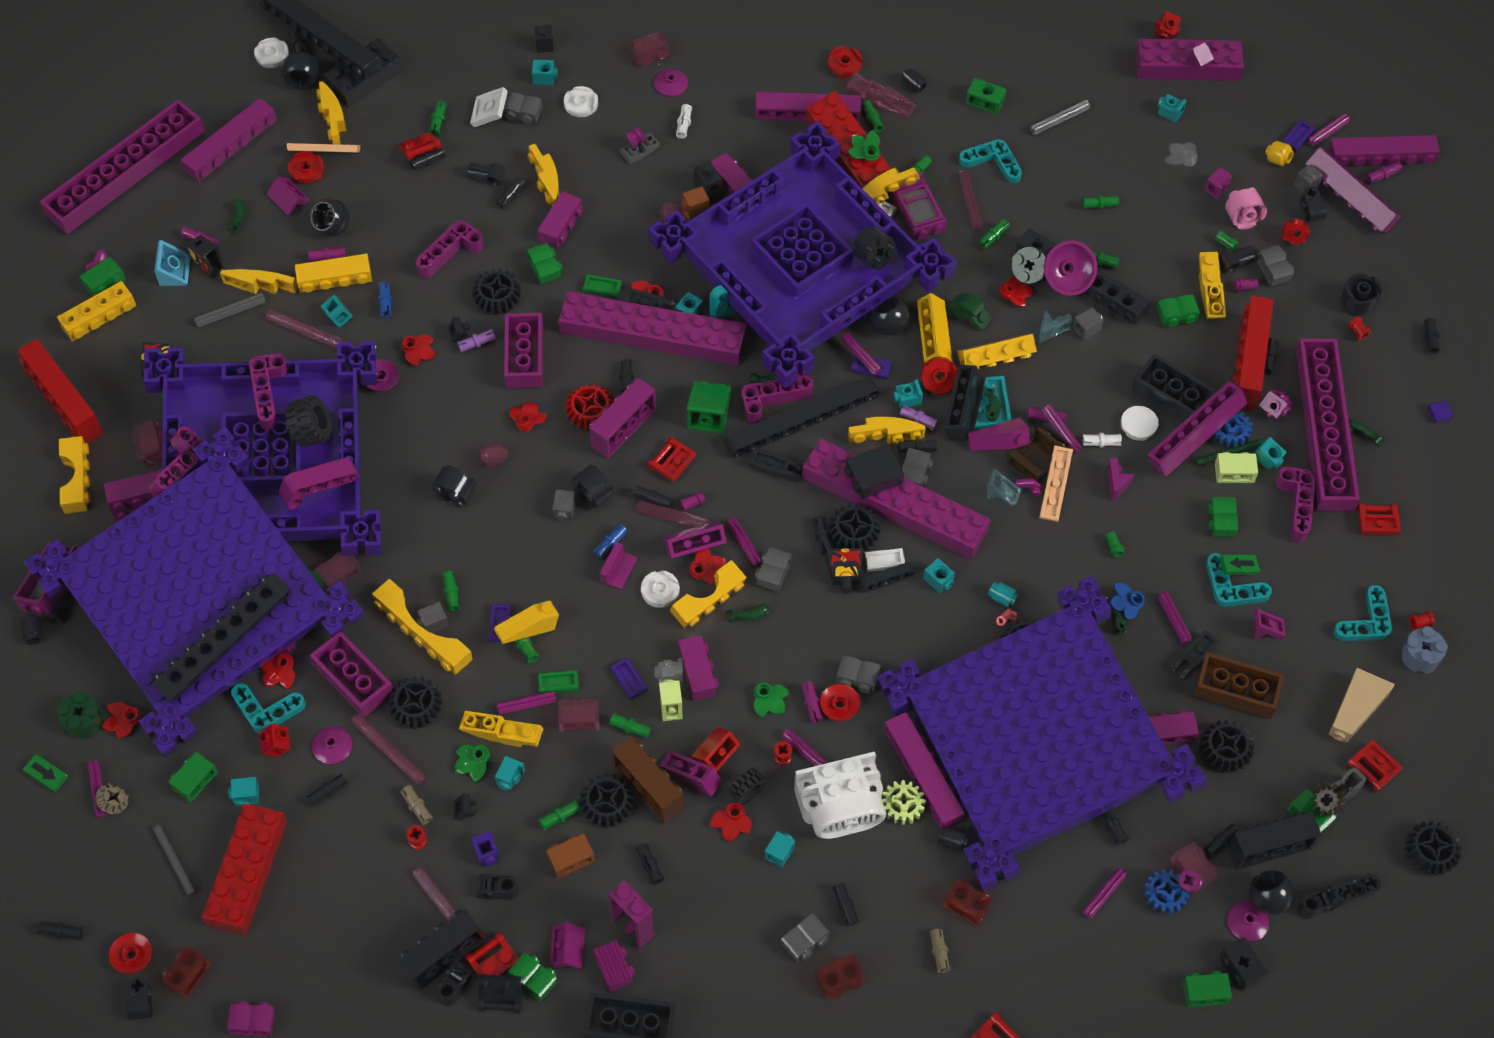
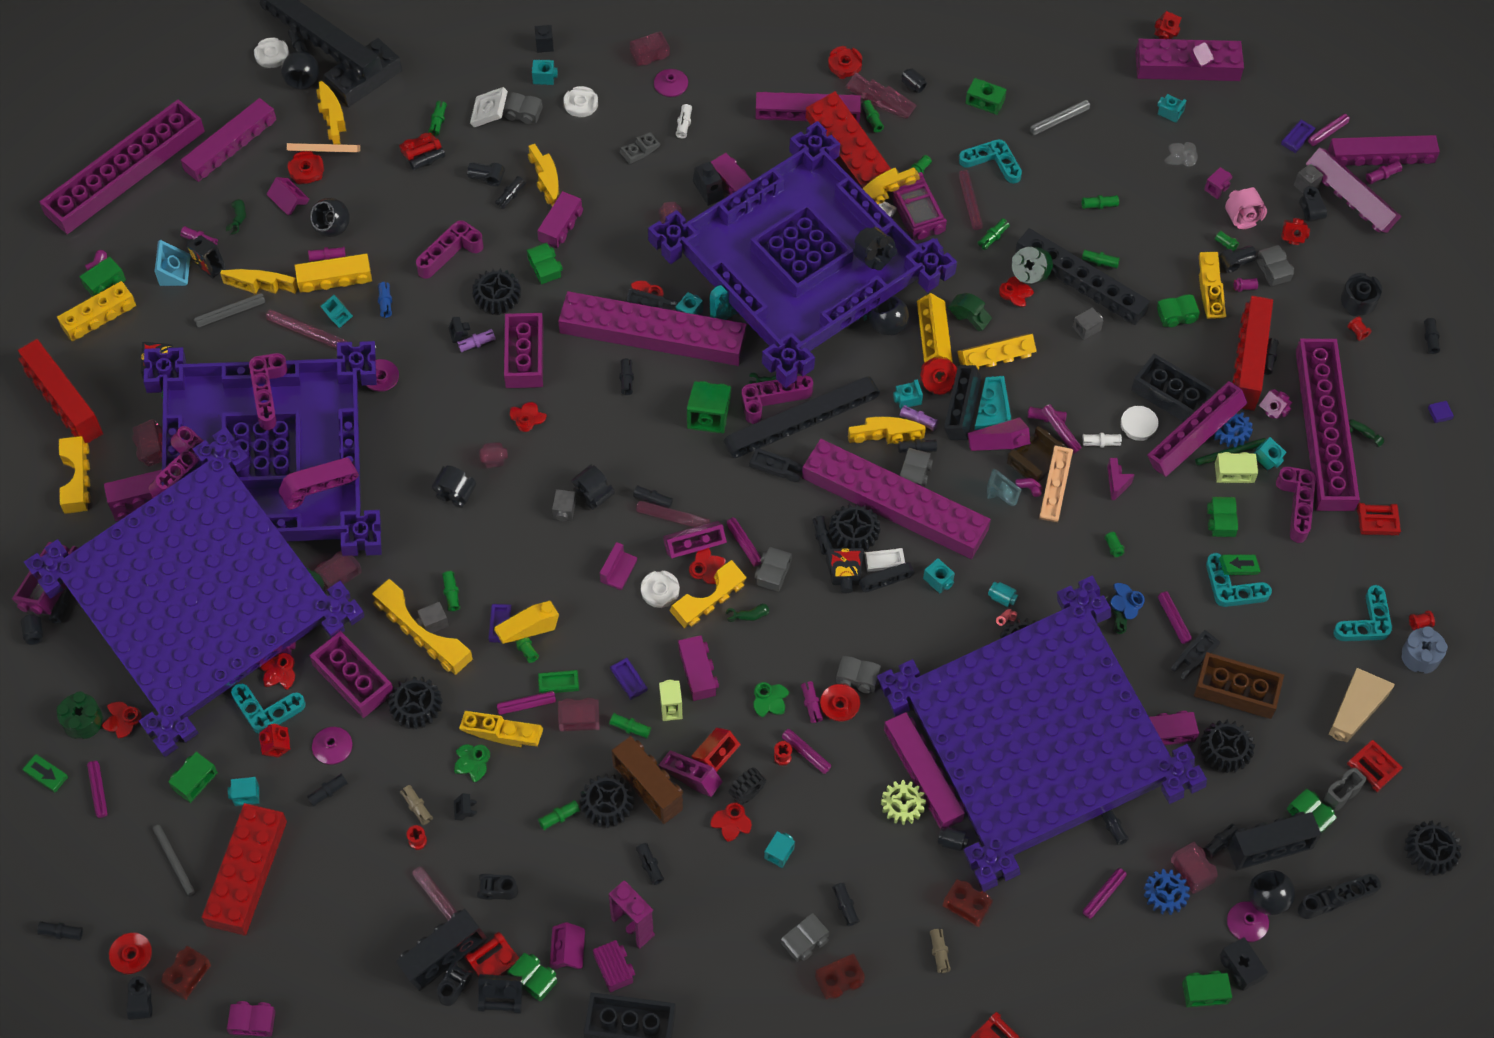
(115, 806): dark tan gear -> none
(173, 691): black brick -> none
(308, 421): black tyre -> none
(388, 749): clear pink axle -> none
(419, 350): red plate -> none
(485, 843): dark purple brick -> none
(509, 773): teal brick -> none
(570, 855): dark orange brick -> none
(587, 400): red gear -> none
(602, 286): green tile -> none
(610, 540): blue pin -> none
(622, 418): magenta brick -> none
(635, 136): magenta wheel -> none
(669, 671): clear brick -> none
(676, 462): red plate -> none
(693, 500): magenta pin -> none
(694, 203): dark orange brick -> none
(841, 796): white brick -> none
(859, 367): dark purple tile -> none
(860, 353): magenta axle -> none
(863, 146): green plate -> none
(874, 471): black brick -> none
(995, 407): dark green arm -> none
(1051, 328): clear light blue slope -> none
(1081, 267): magenta dish -> none
(1192, 885): magenta wheel -> none
(1268, 624): magenta slope -> none
(1279, 153): yellow head -> none
(1332, 805): dark brown gear -> none

